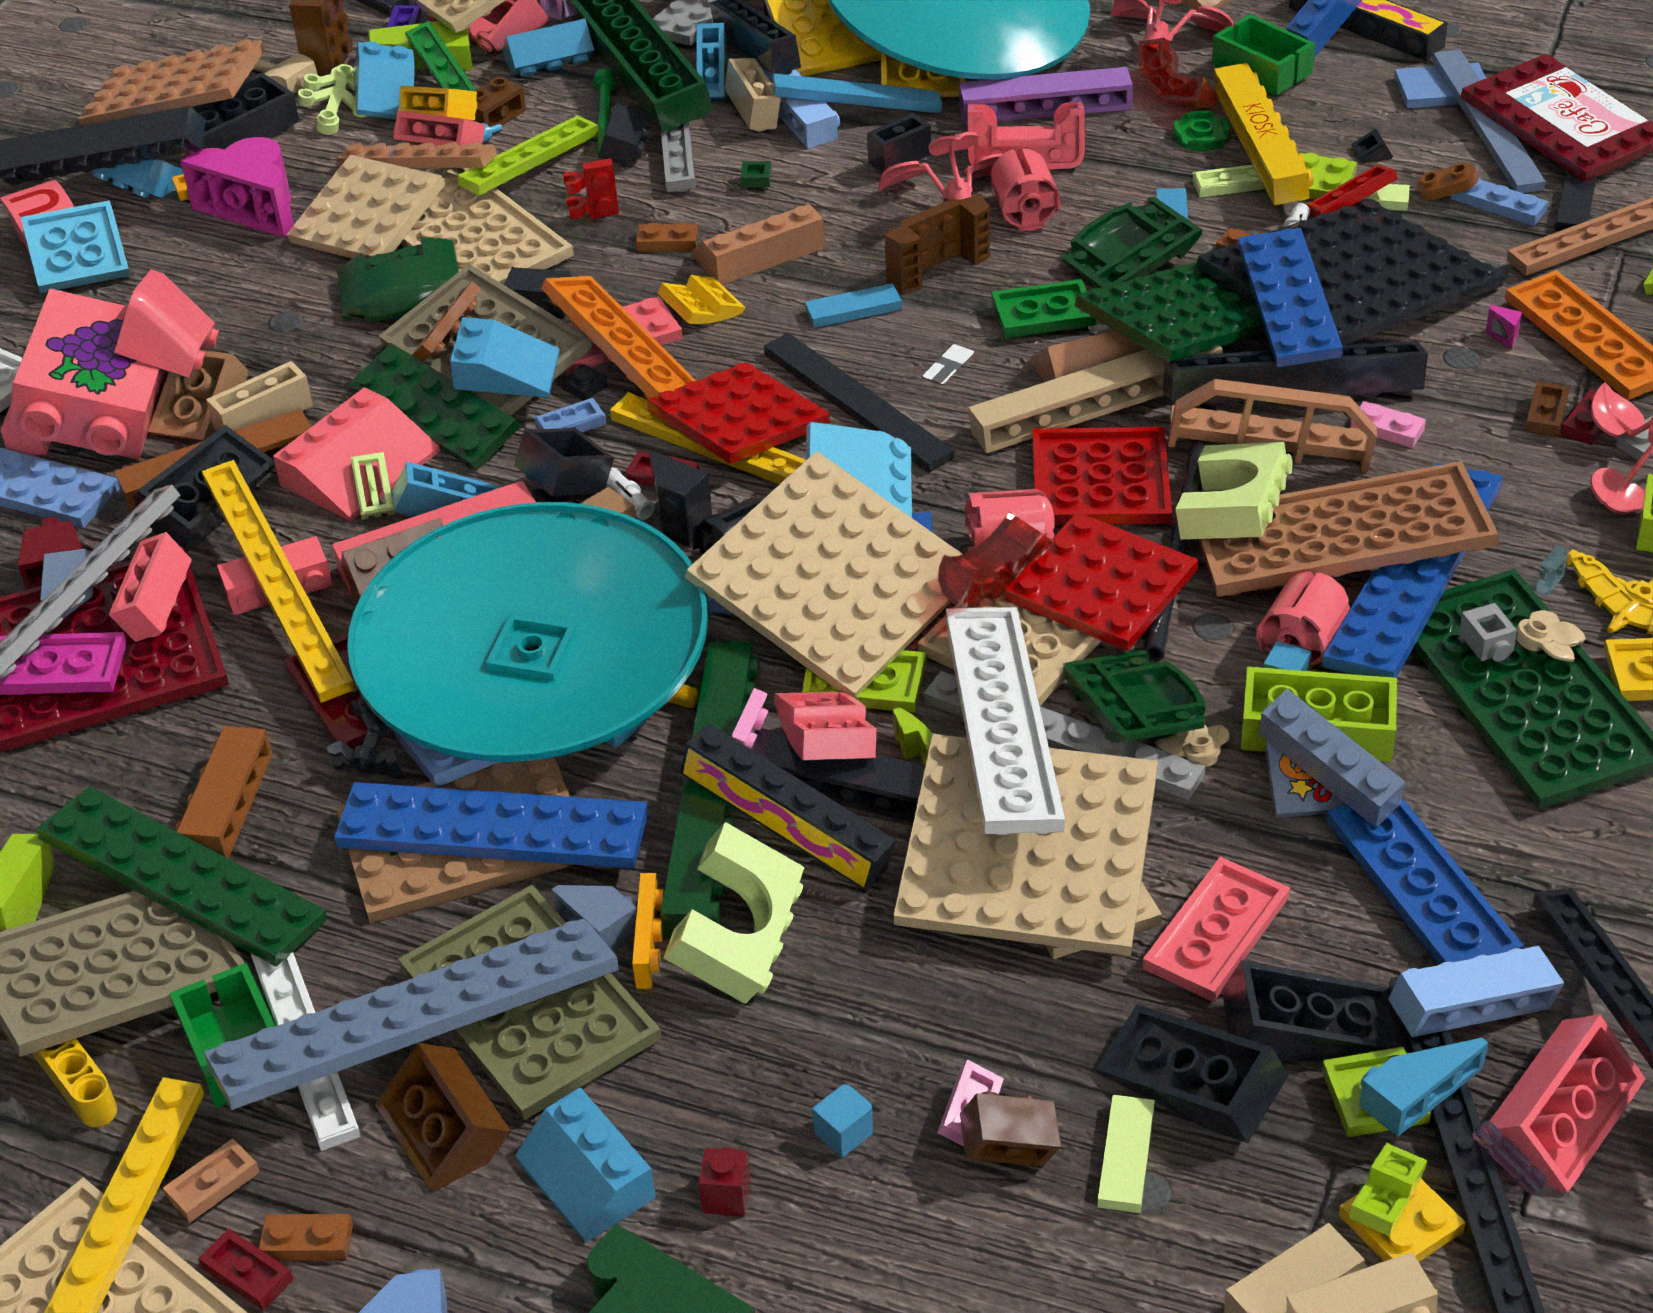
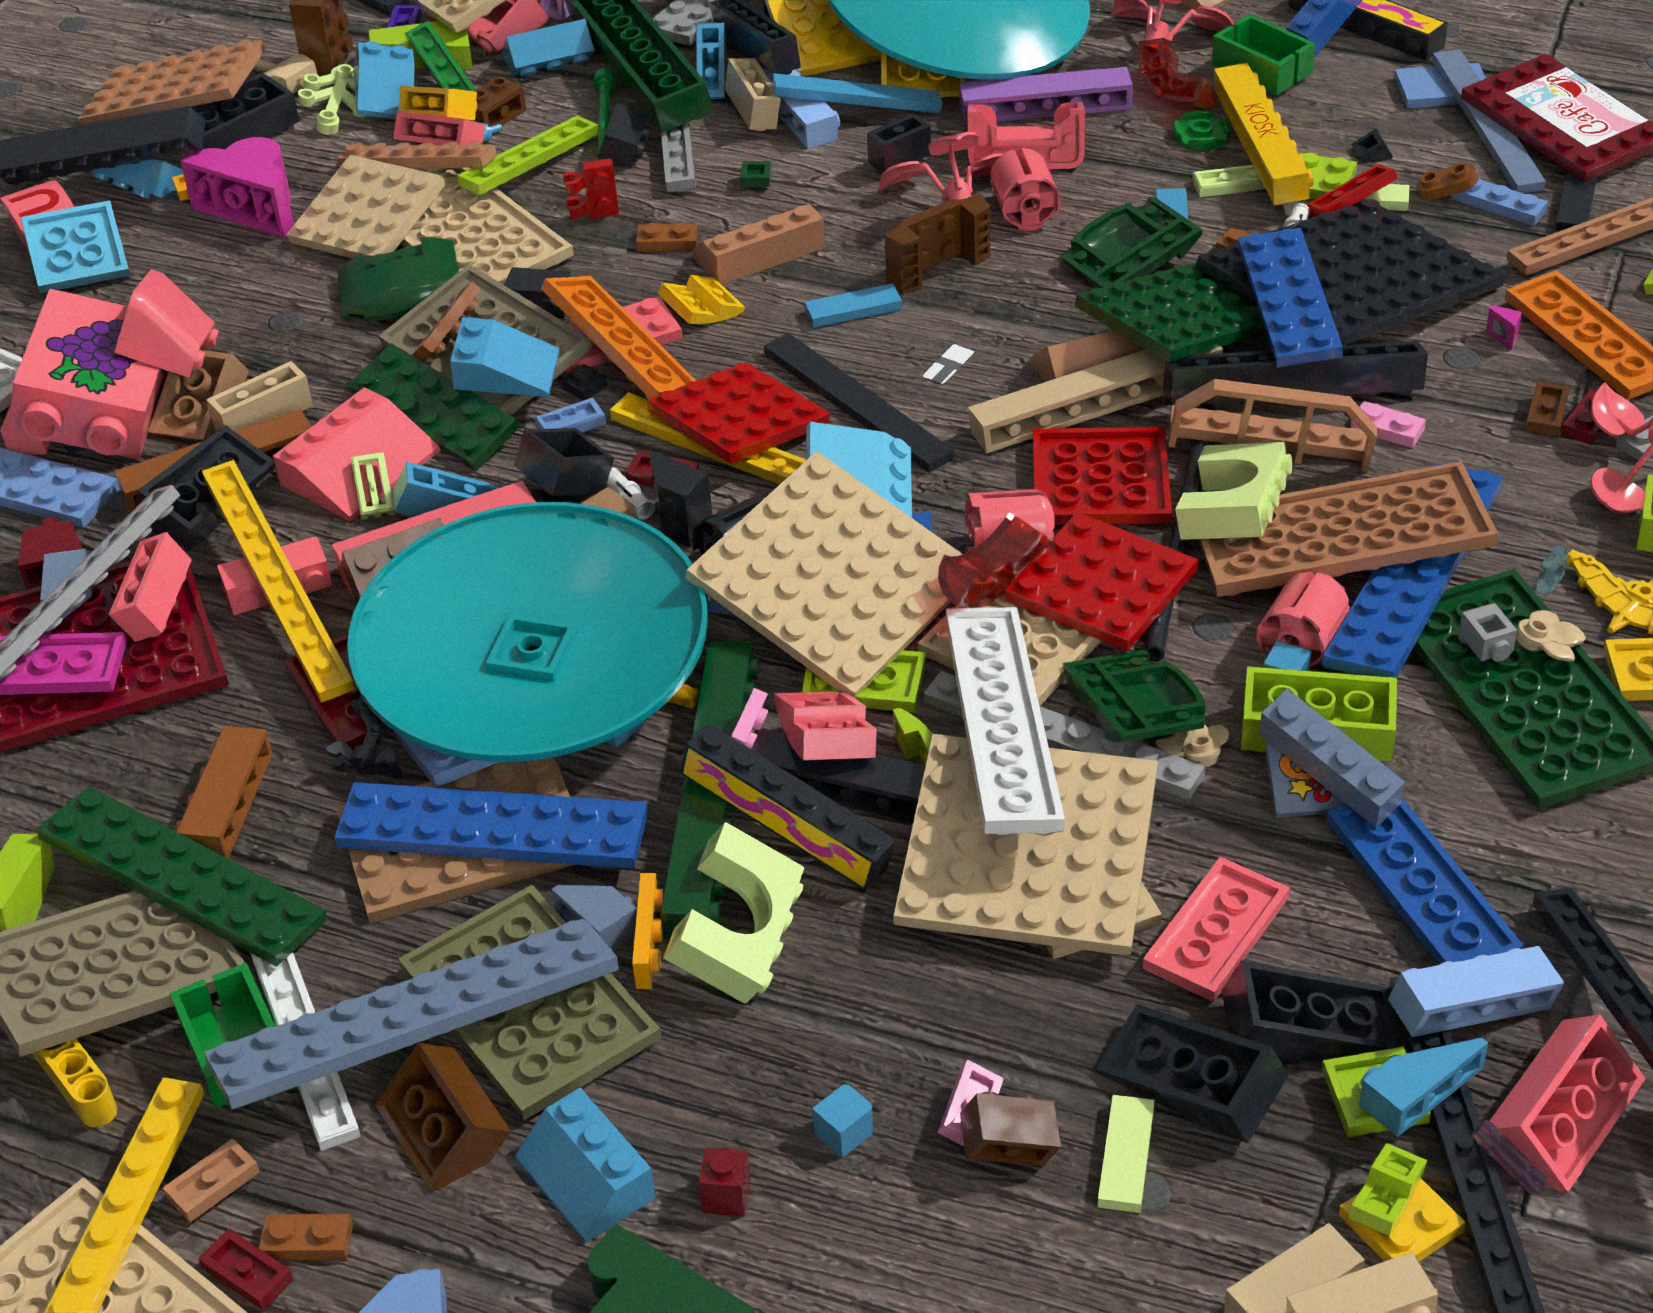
(1040, 309): green plate -> none

